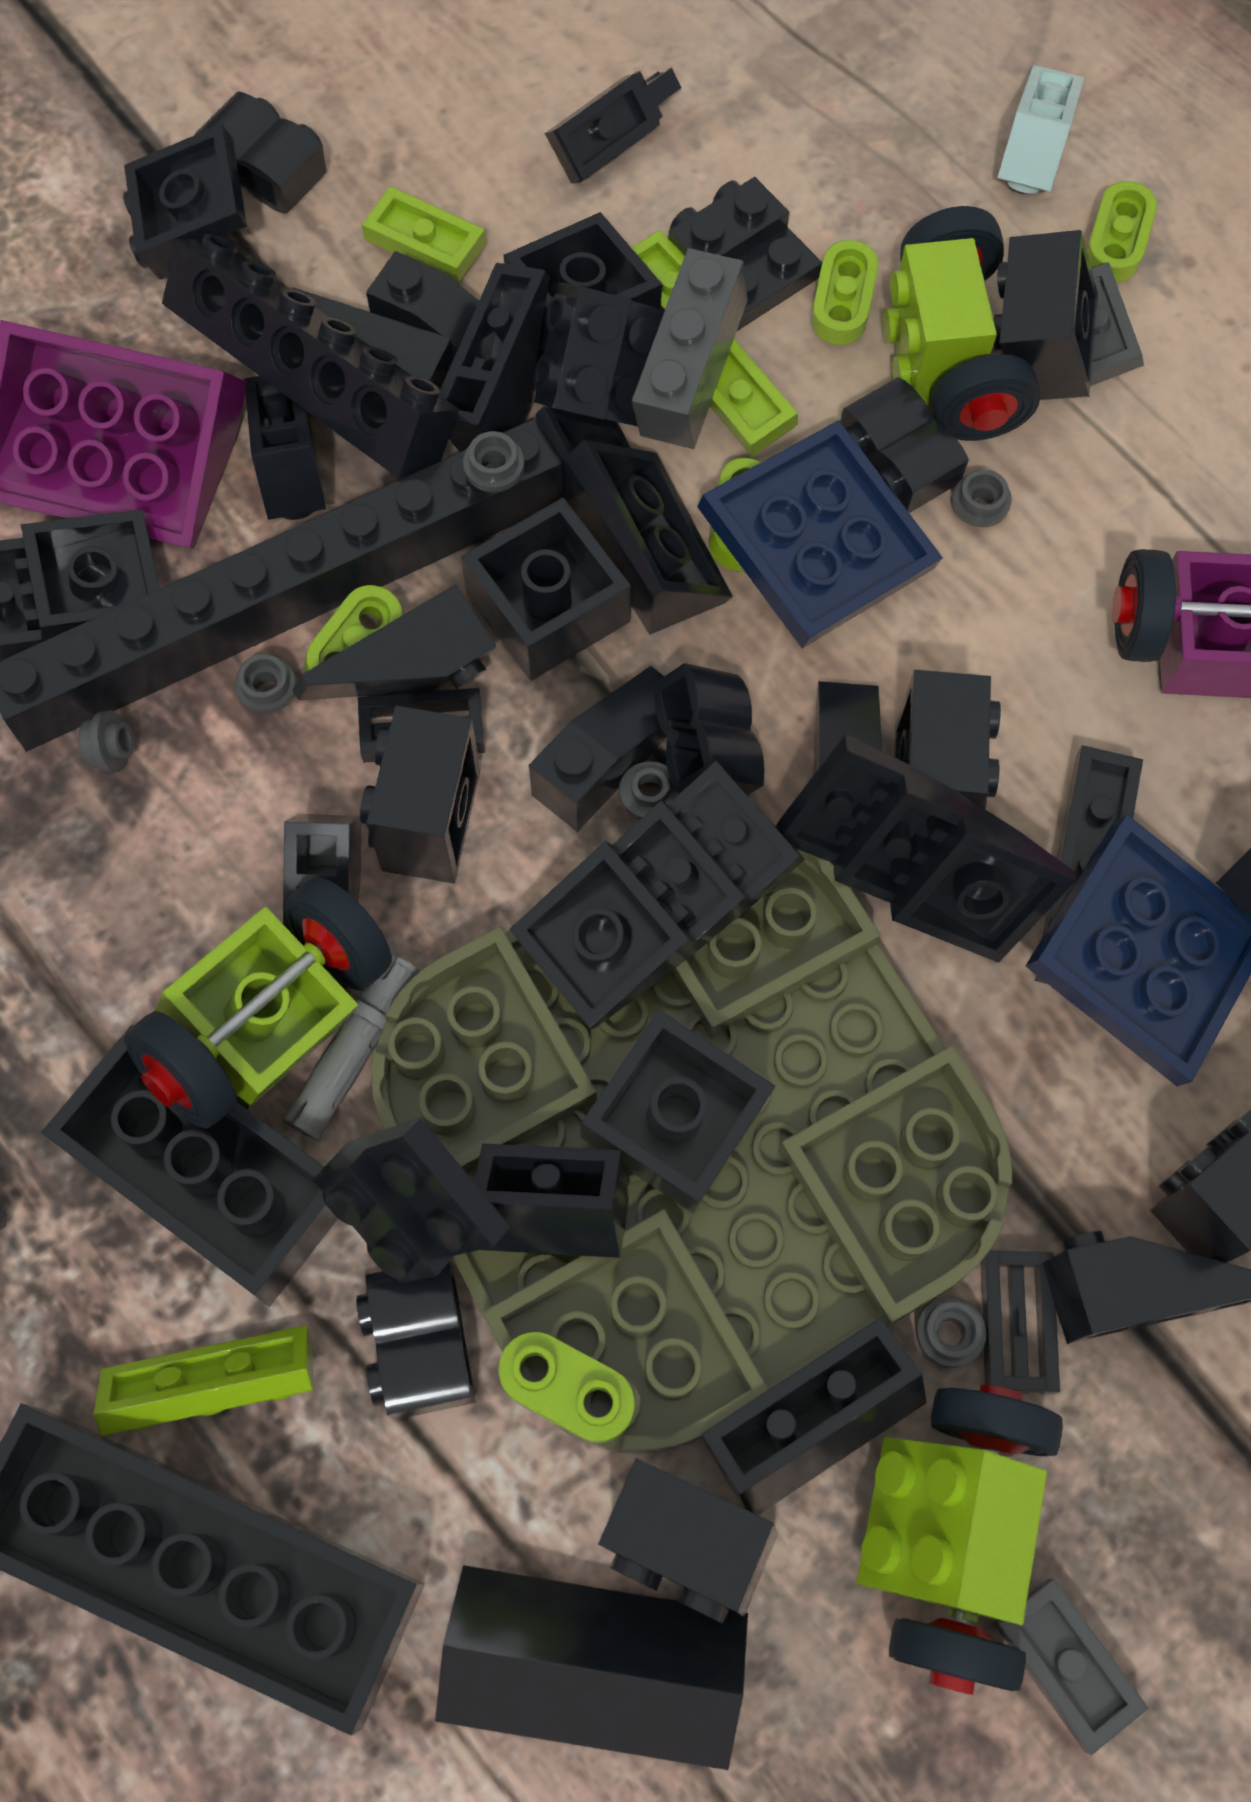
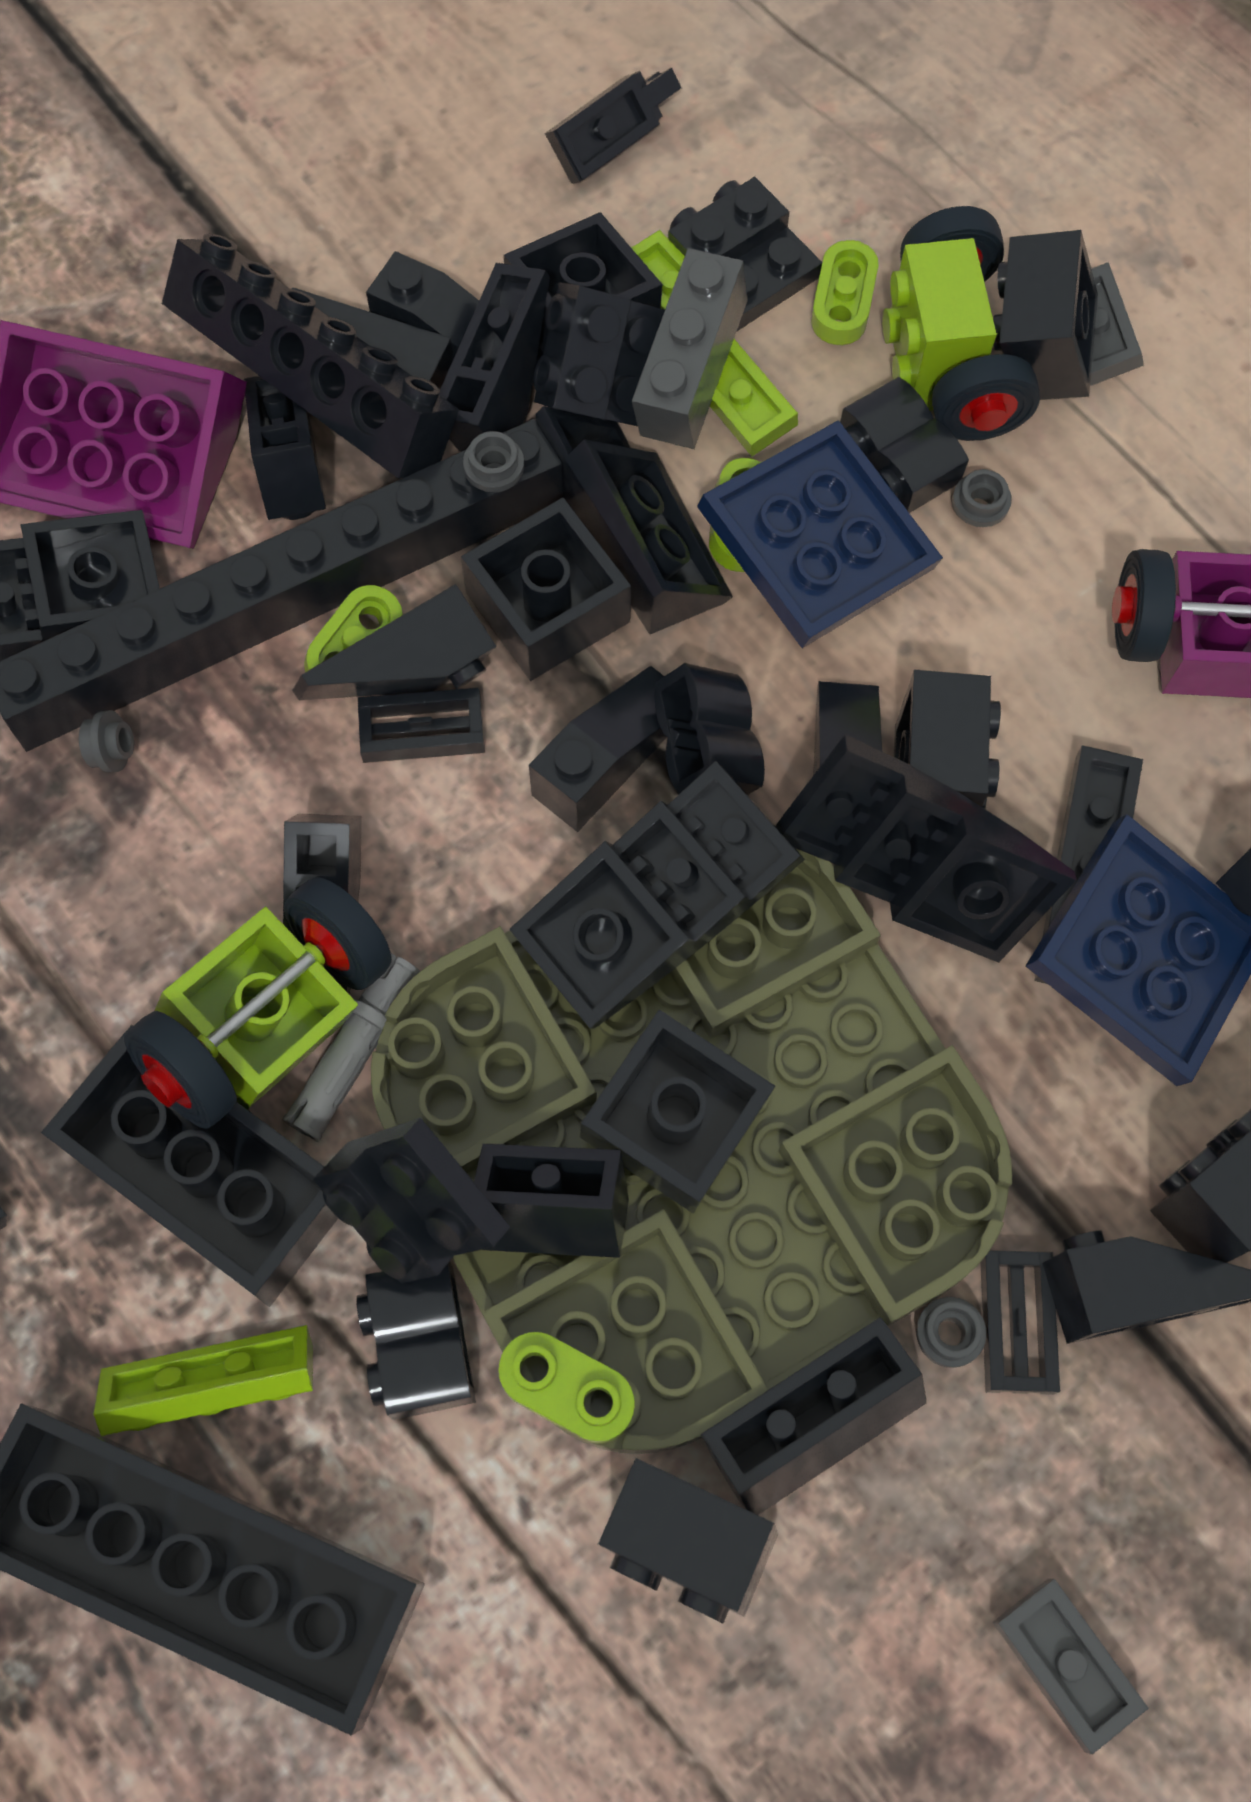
(183, 195): black plate -> none
(262, 669): dark grey plate -> none
(273, 155): black brick -> none
(422, 793): black brick -> none
(424, 233): lime plate -> none
(592, 1668): black slope -> none
(633, 800): dark grey plate -> none
(961, 1532): lime brick -> none
(1040, 129): light aqua slope -> none
(1122, 228): lime plate -> none

